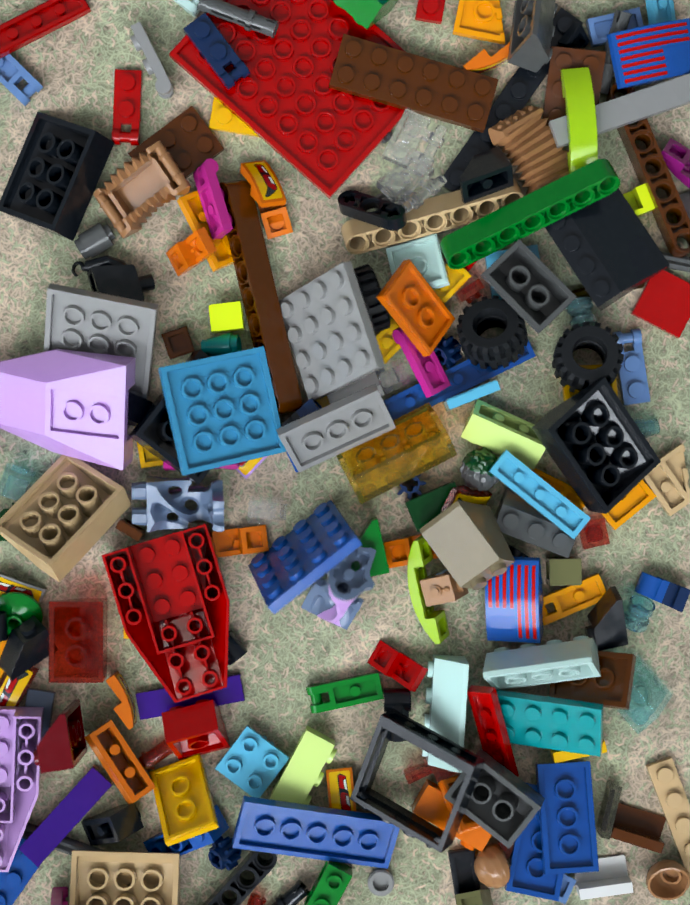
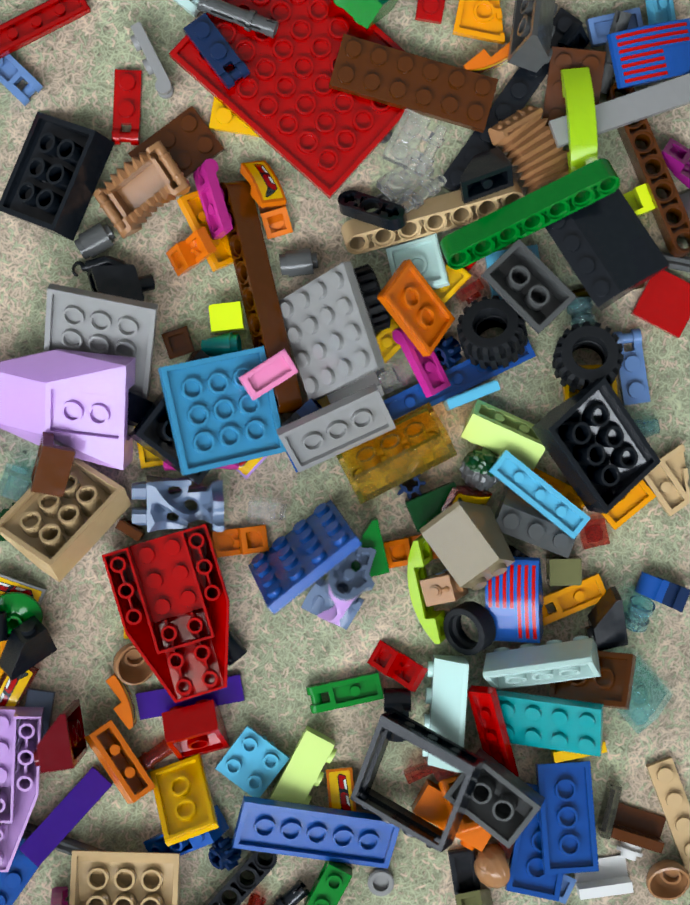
(51, 467): none -> reddish brown panel
(78, 640): clear red slope -> none
(113, 824): black slope -> none
(131, 666): none -> medium nougat piece
(268, 374): none -> bright pink tile
(298, 262): none -> dark grey brick
(456, 635): none -> black tyre
(629, 851): none -> white plate

